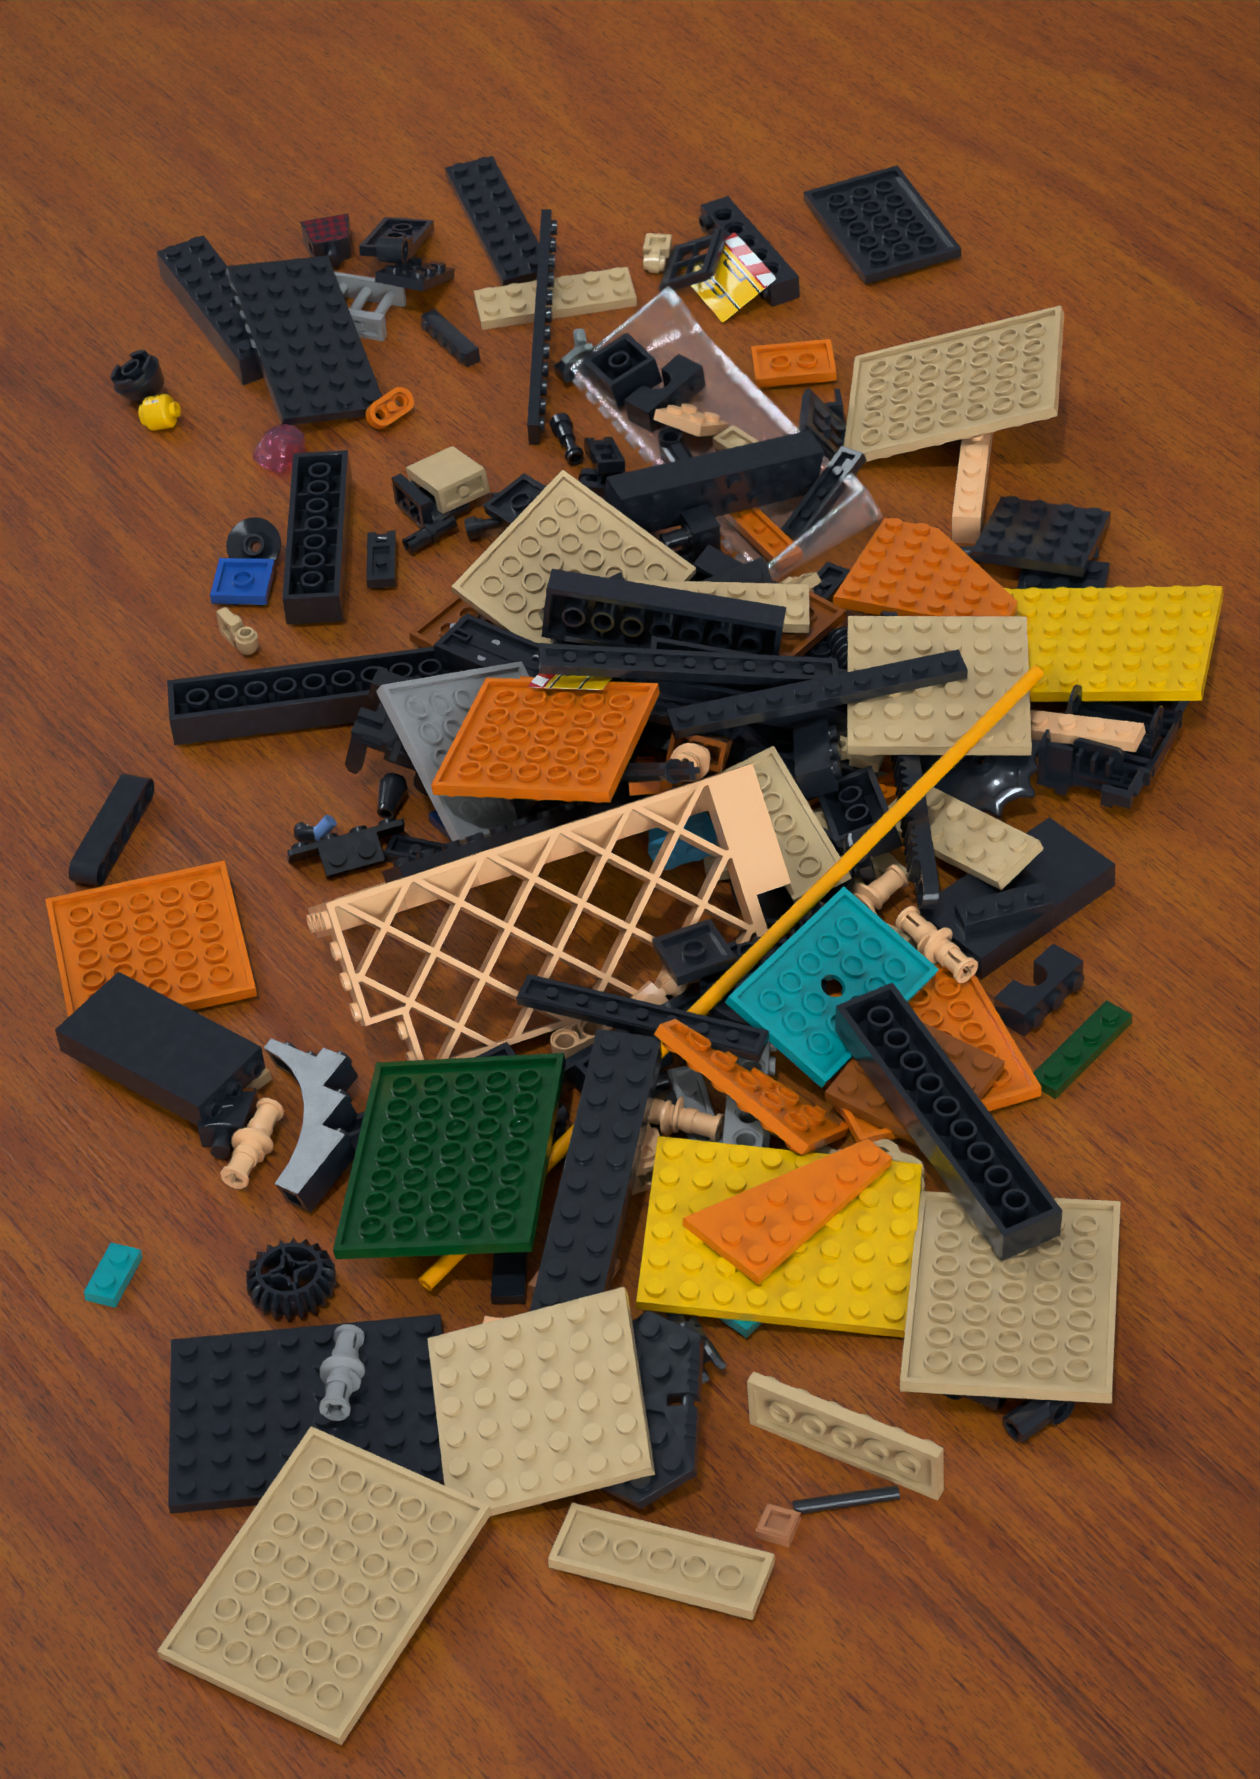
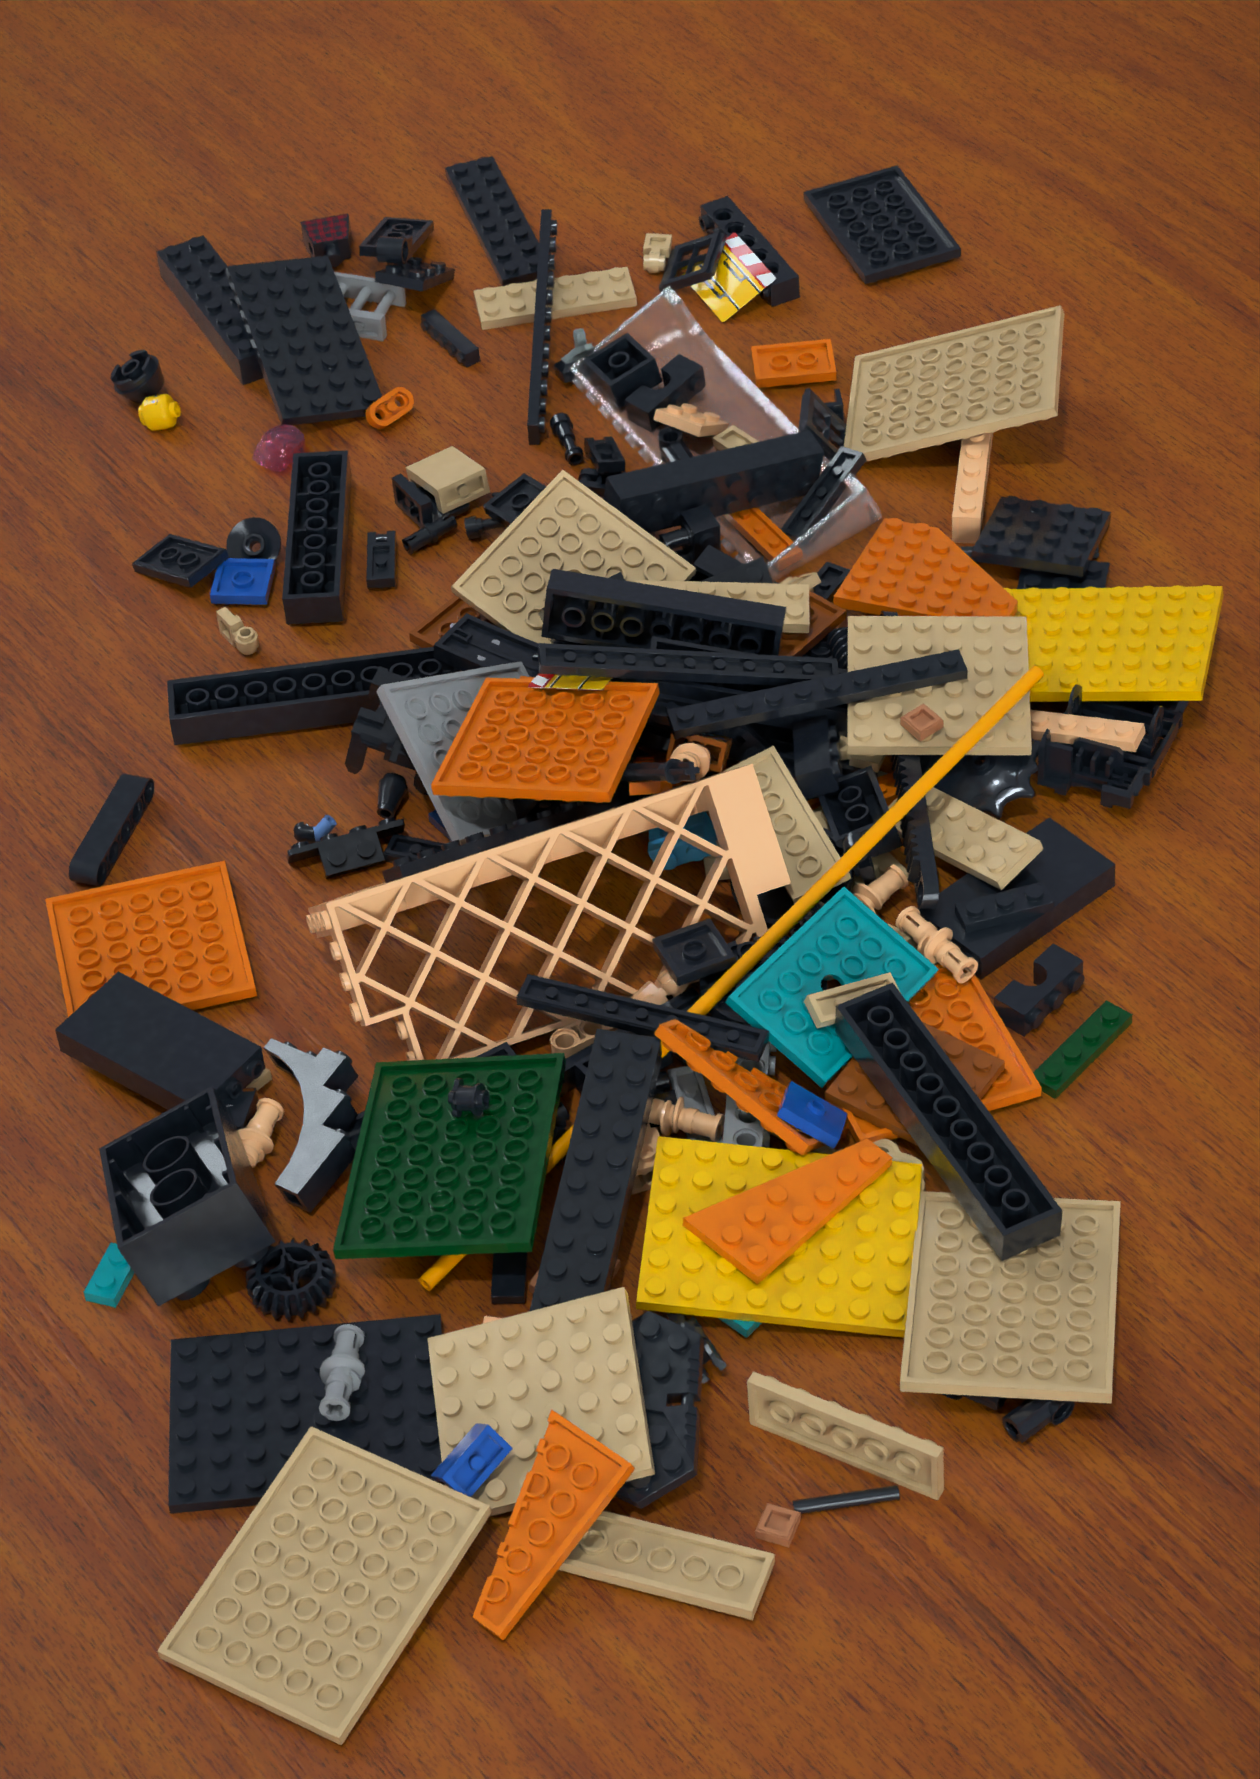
(180, 560): none -> black tile
(185, 1198): none -> black slope
(468, 1098): none -> black brick
(472, 1460): none -> blue panel
(554, 1510): none -> orange wing
(812, 1115): none -> blue plate
(823, 1004): none -> tan plate
(921, 722): none -> nougat tile

